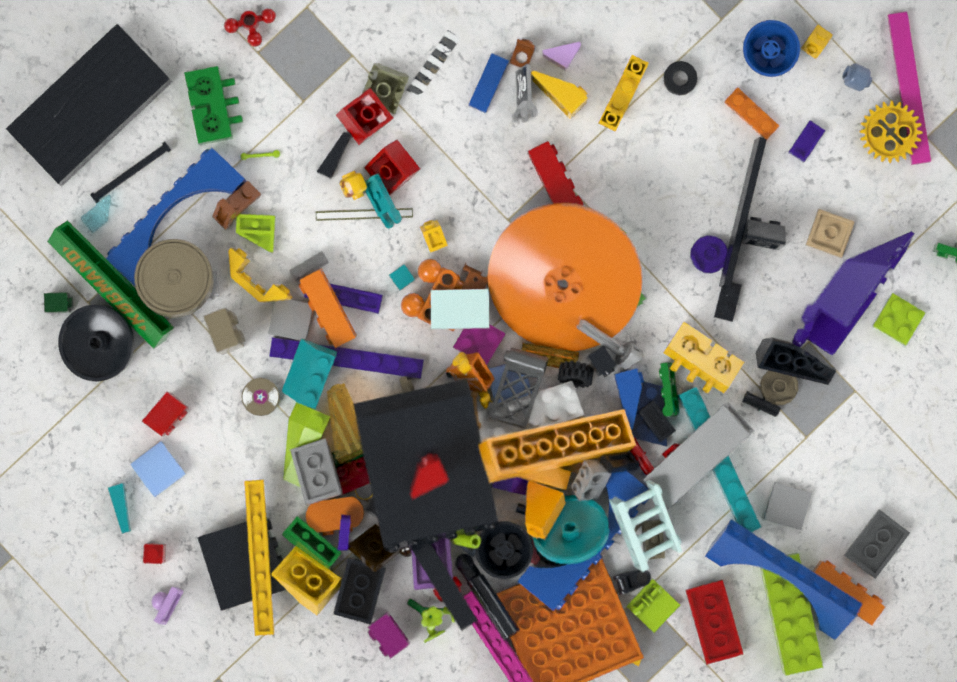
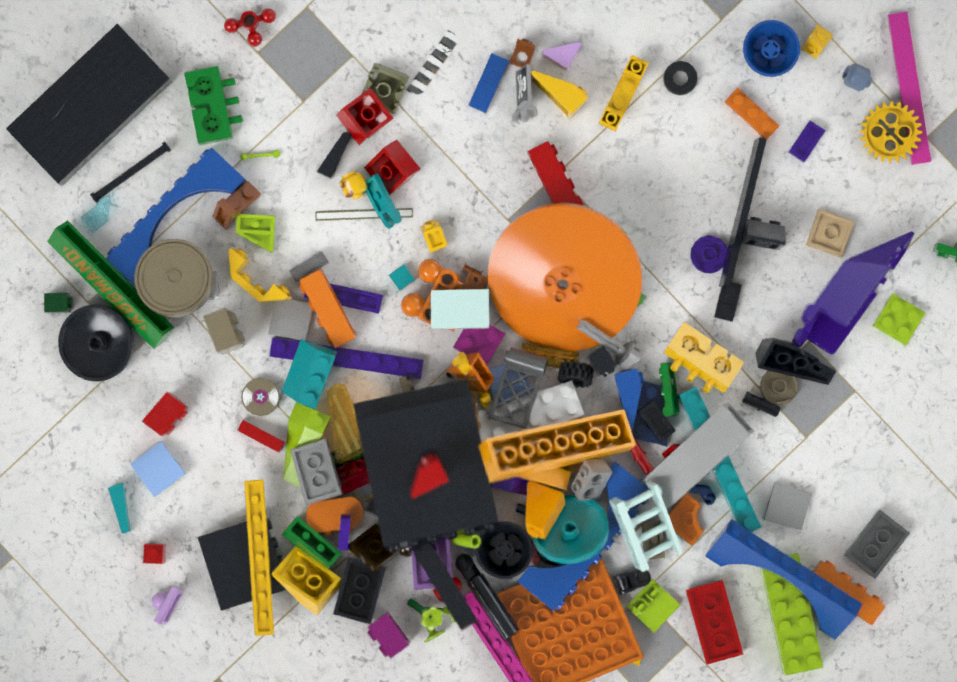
(261, 436): none -> red piece
(619, 462): black tile -> none
(684, 519): none -> orange tile
(706, 493): none -> dark blue arm

